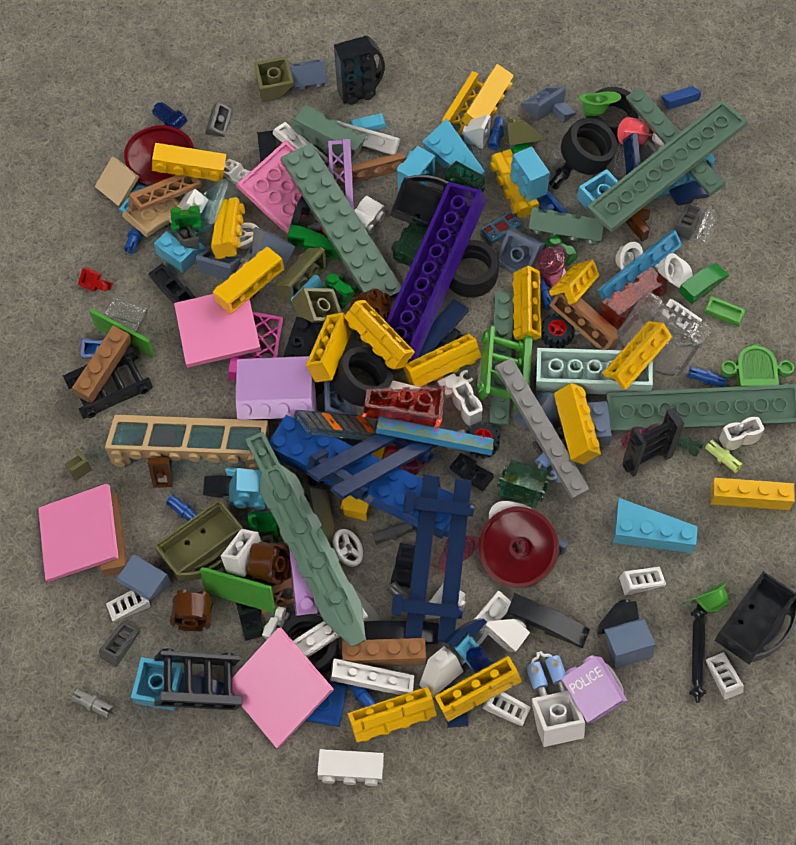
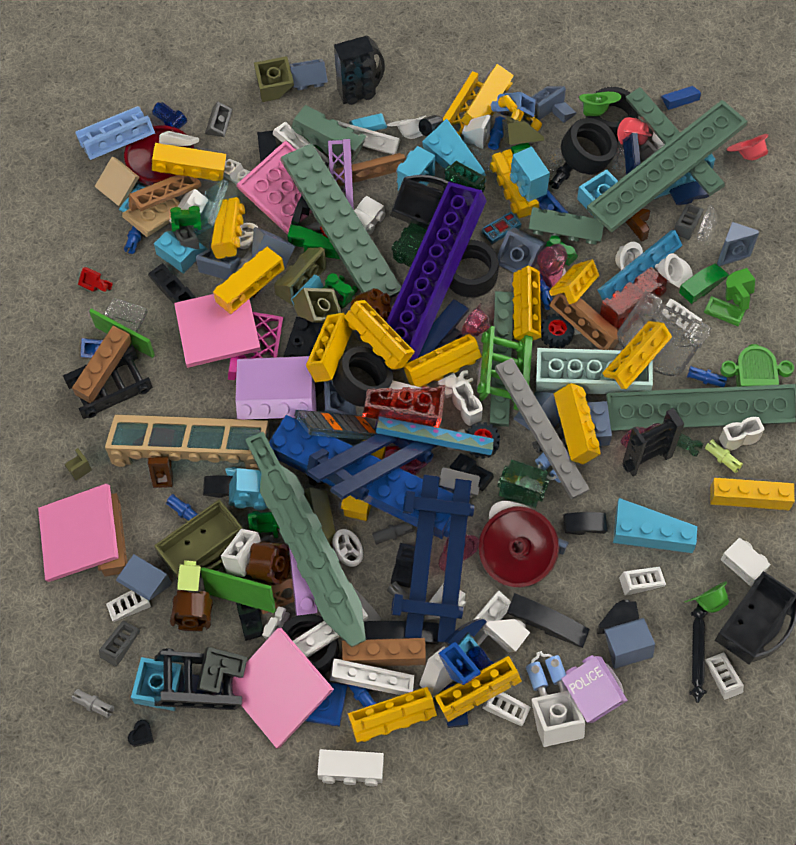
(114, 132): none -> light blue fence
(141, 734): none -> black tile
(177, 139): none -> white slope
(188, 576): none -> yellowish green brick
(217, 663): none -> pearl dark grey plate
(409, 127): none -> white piece
(429, 124): none -> black brick
(448, 477): none -> light grey bracket
(458, 664): none -> blue slope
(476, 322): none -> clear pink piece
(517, 106): none -> torso
(583, 522): none -> black slope
(737, 244): none -> sand blue slope
(739, 286): none -> bright green brick
(745, 561): none -> white brick
(751, 149): none -> coral piece

